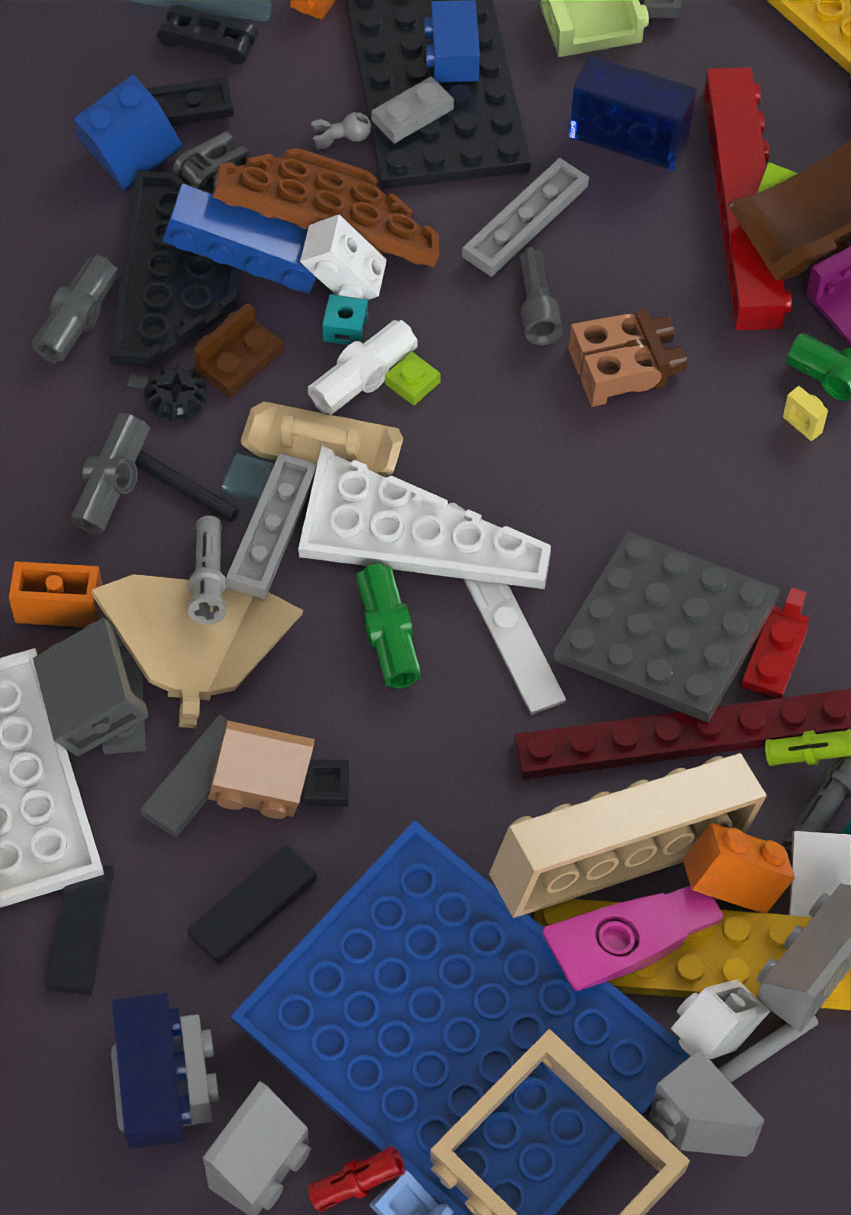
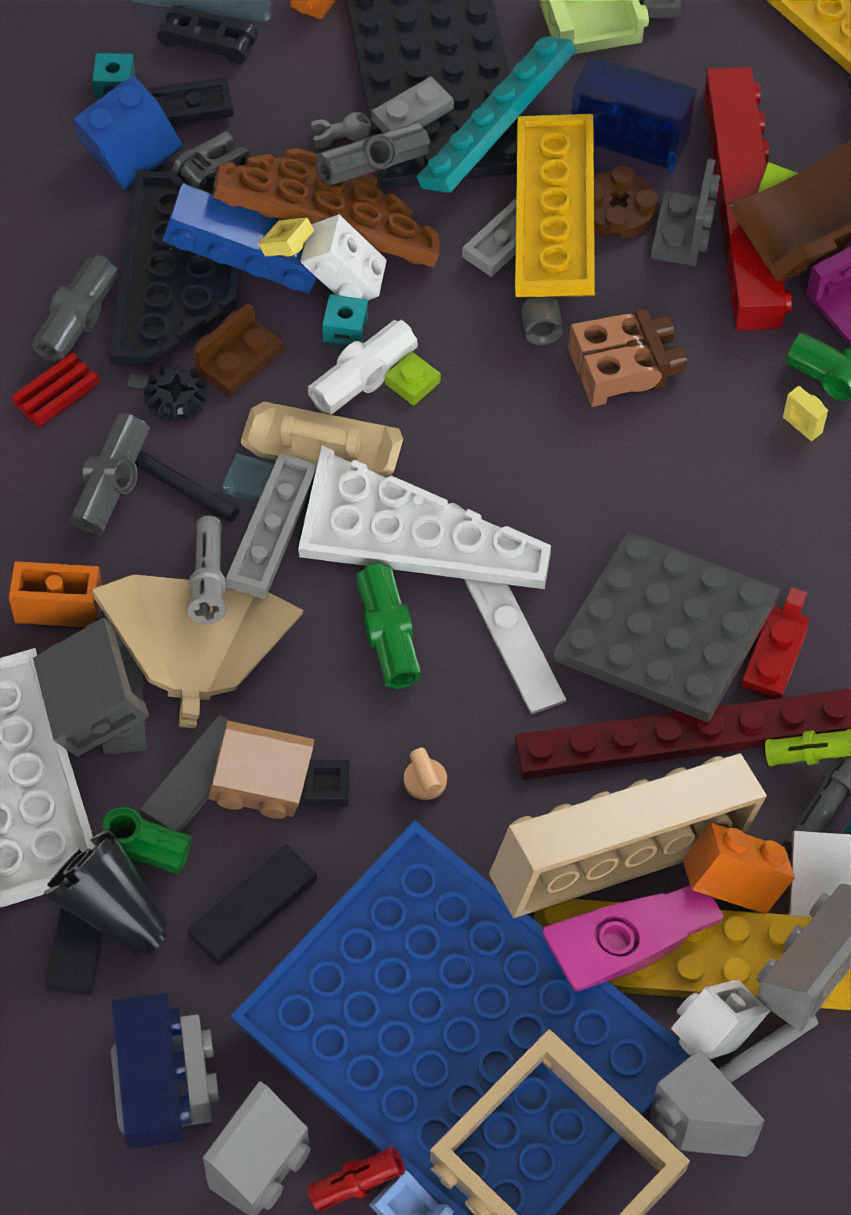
(51, 385): none -> red tile
(109, 895): none -> black cone
(111, 70): none -> teal piece
(149, 842): none -> green piece
(286, 237): none -> light yellow plate
(355, 158): none -> dark grey piece
(424, 776): none -> light nougat plate
(454, 41): blue brick -> none
(496, 114): none -> teal plate
(555, 206): none -> yellow plate
(628, 187): none -> reddish brown plate
(681, 222): none -> dark grey bracket

